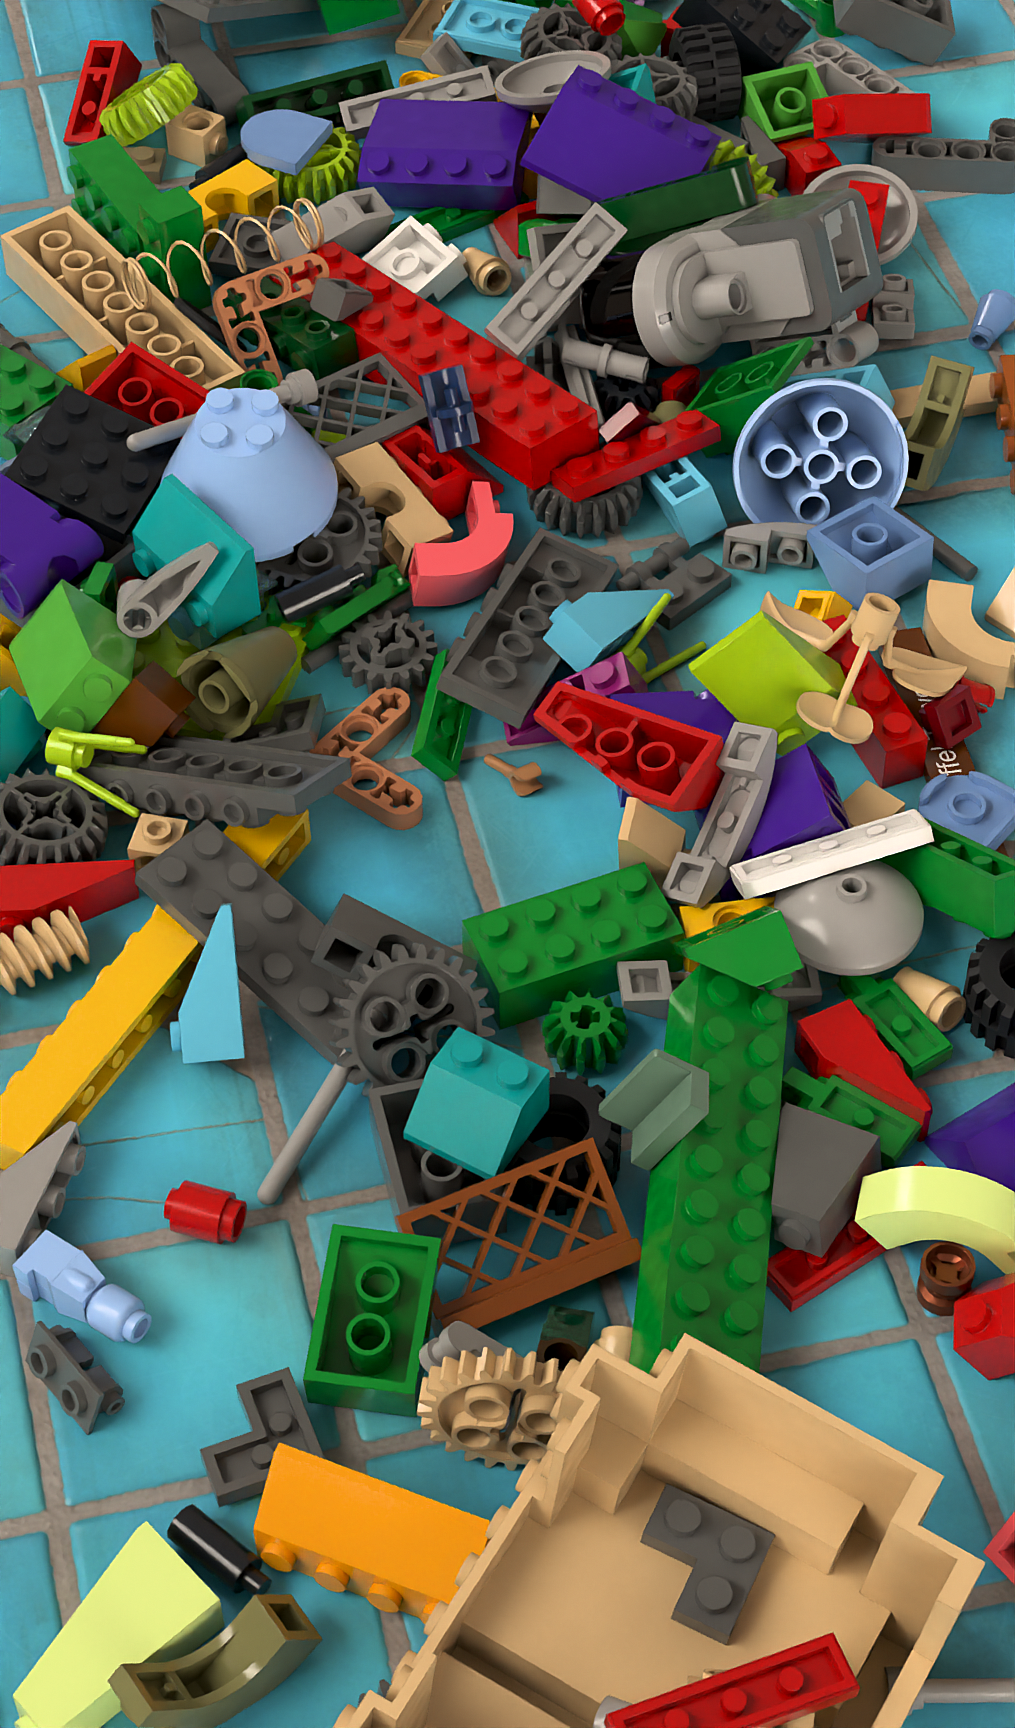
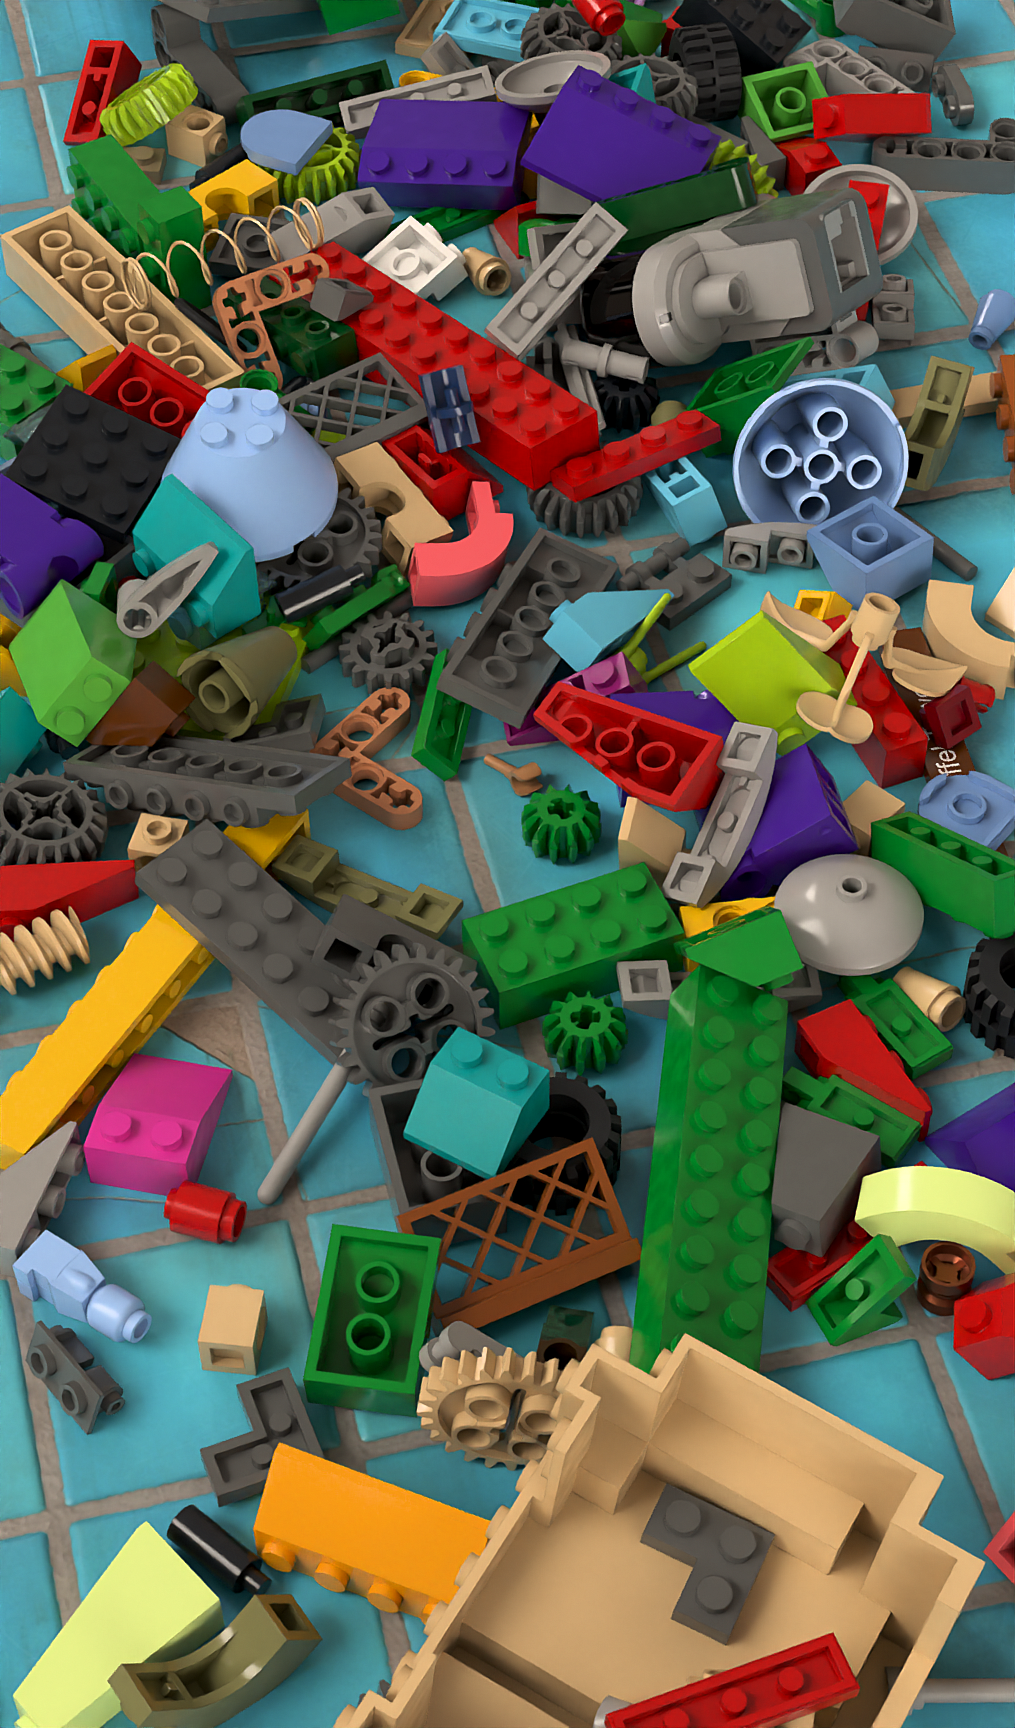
(75, 749): lime plant -> none
(155, 1124): none -> dark pink slope
(211, 1010): medium azure slope -> none
(233, 1329): none -> tan brick
(296, 389): light grey piece -> none
(321, 878): none -> olive slope
(561, 824): none -> green gear
(628, 422): dark red tile -> none
(658, 1104): sand green panel -> none
(682, 385): red tile -> none
(831, 853): white tile -> none
(862, 1293): none -> green slope
(907, 67): none -> dark grey hinge
(954, 94): none -> dark grey plate

